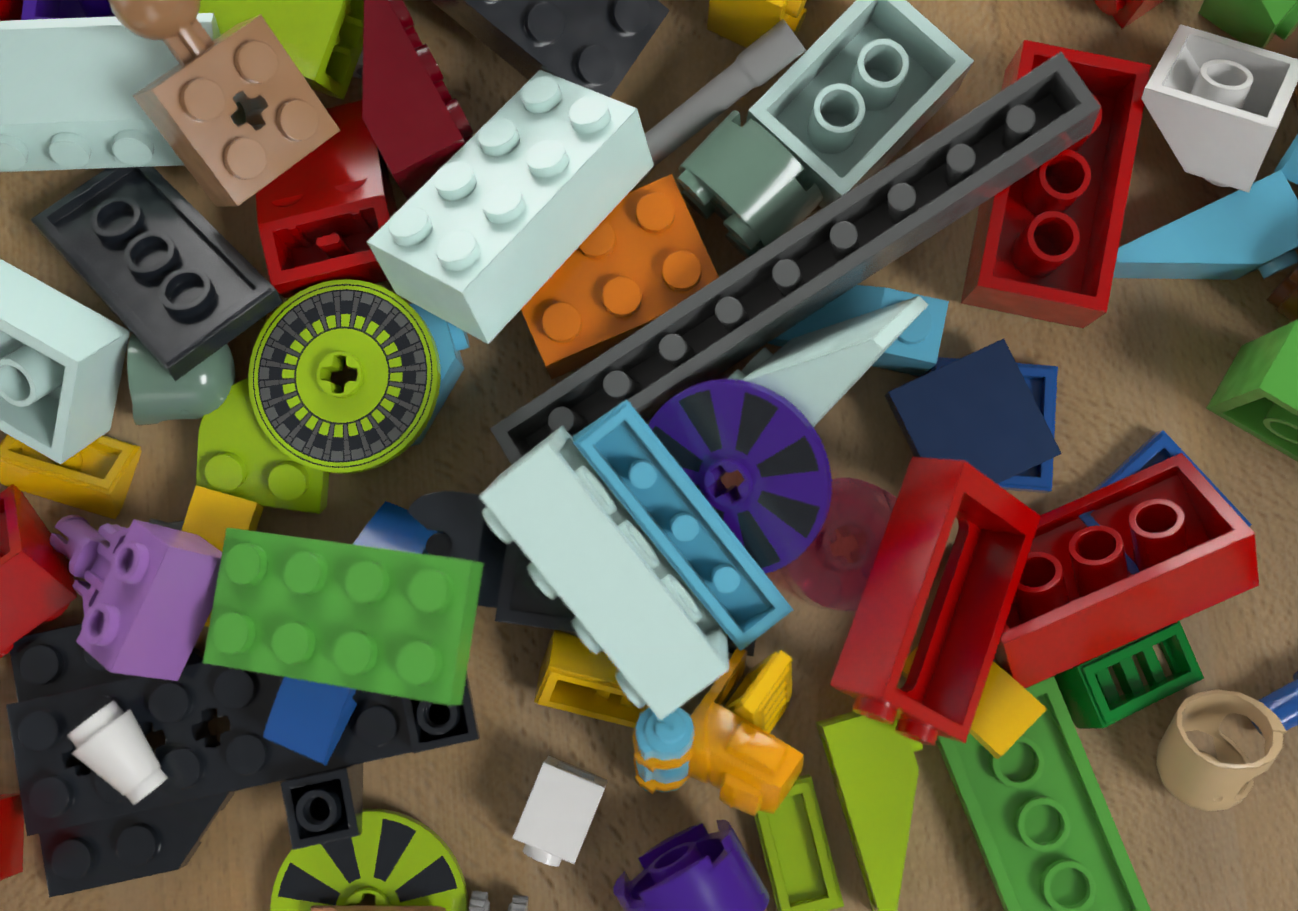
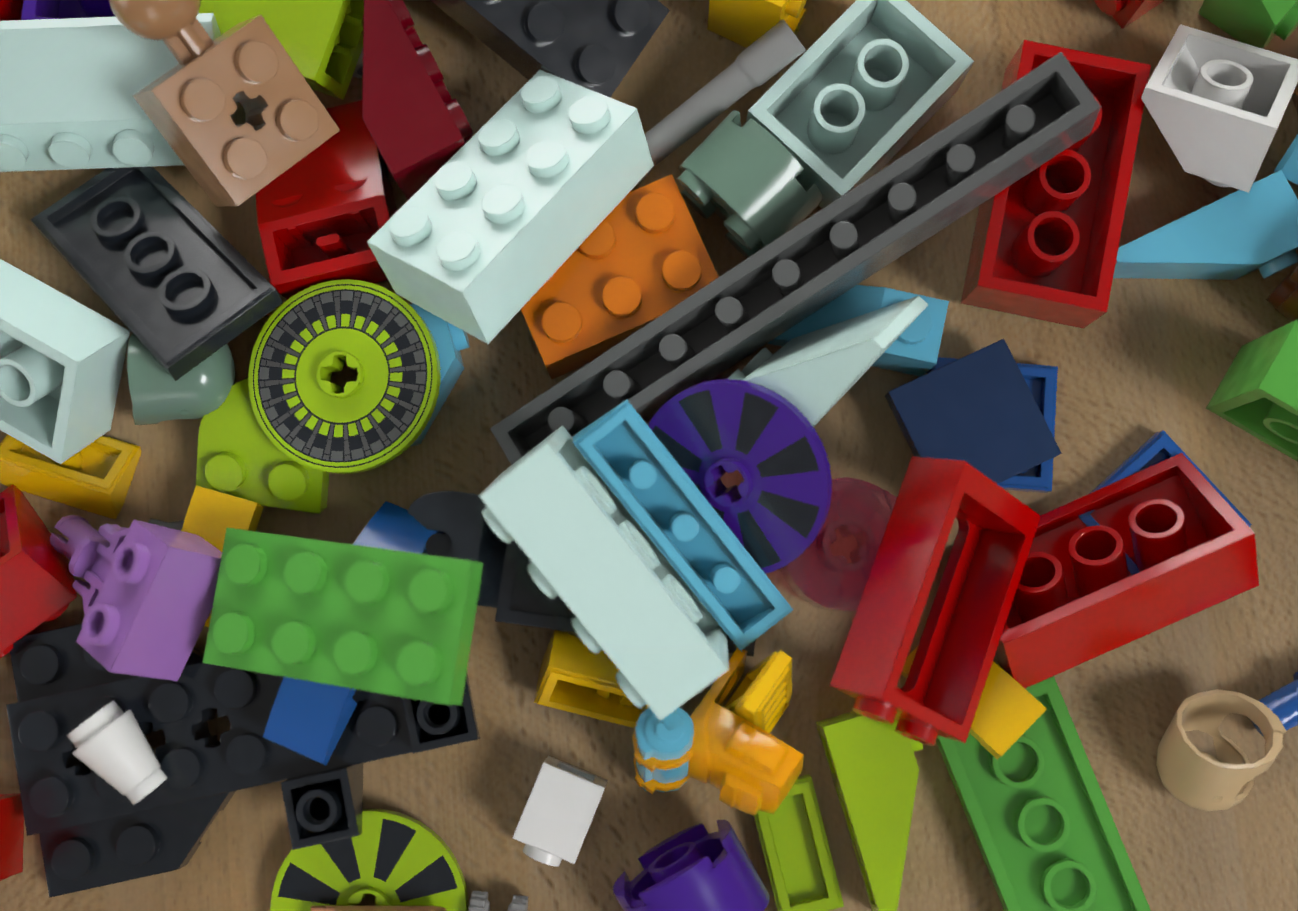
(1093, 695): green slope -> none

